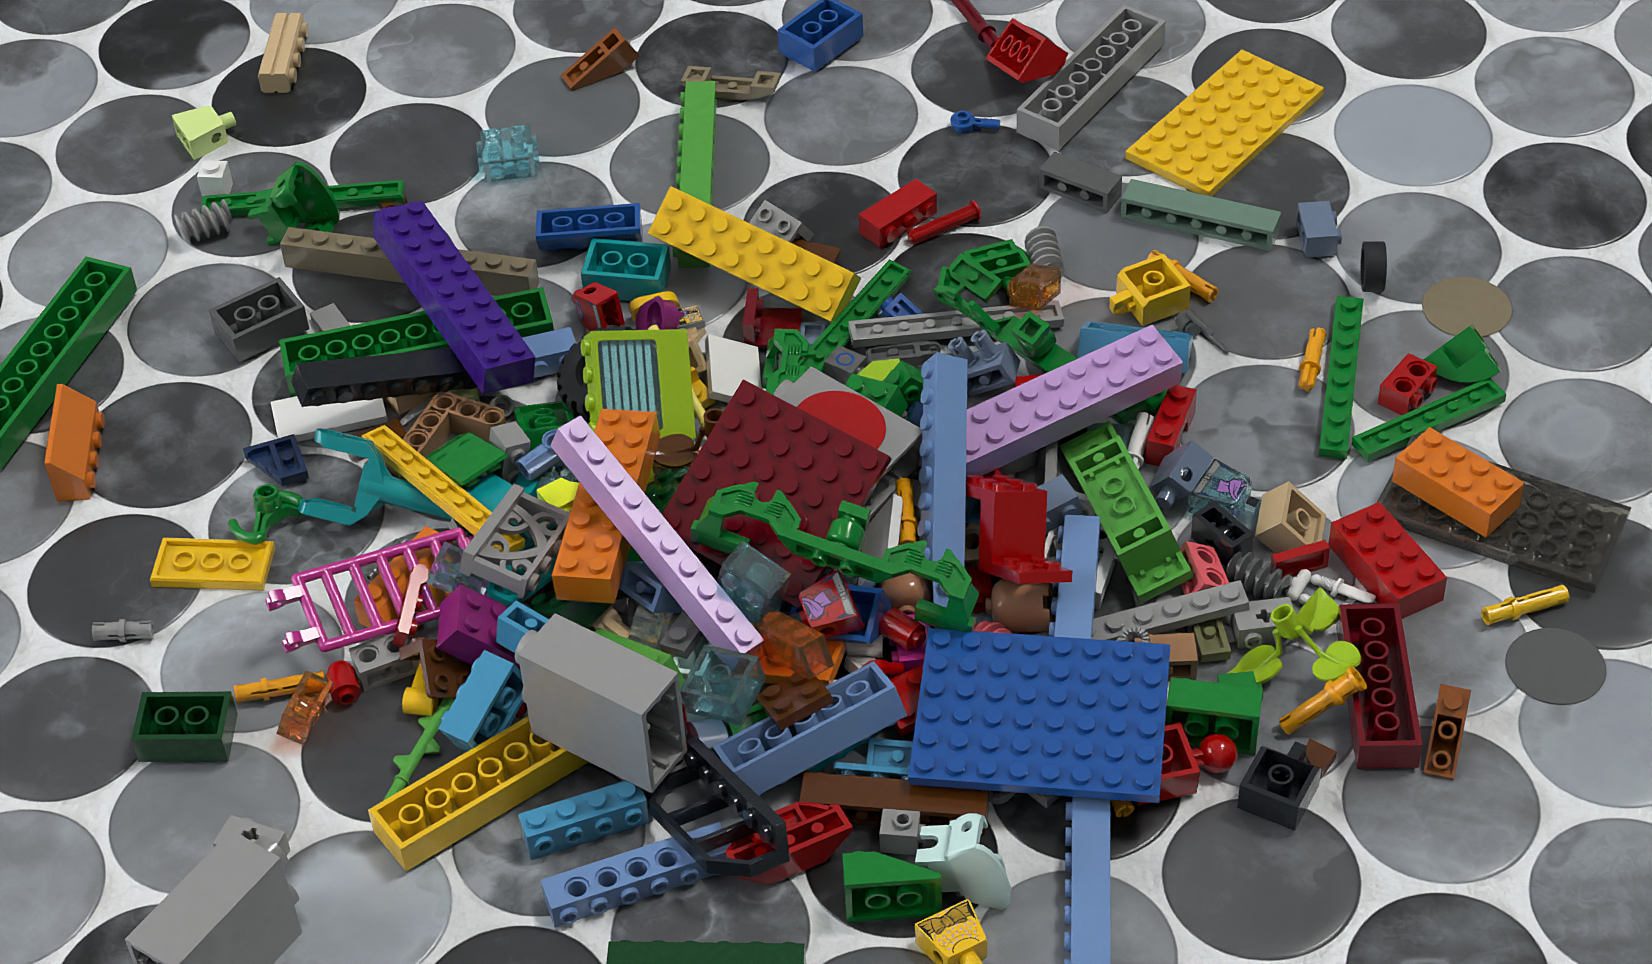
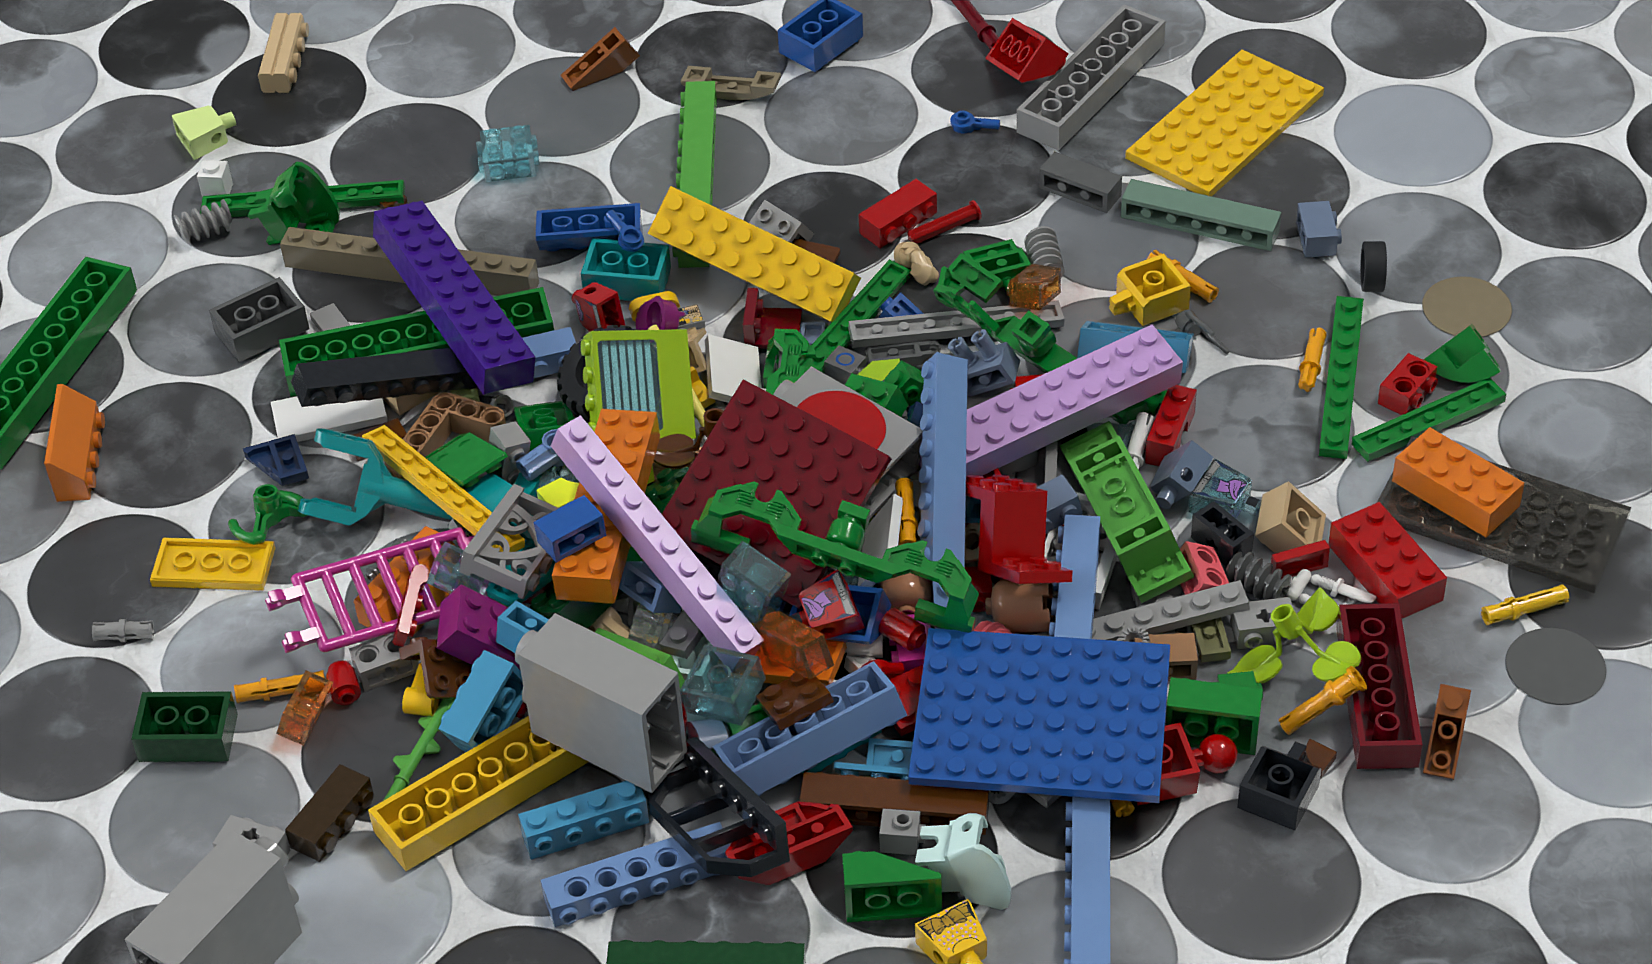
(330, 813): none -> dark brown brick
(570, 528): none -> blue brick
(629, 237): none -> blue plate
(910, 256): none -> tan arm

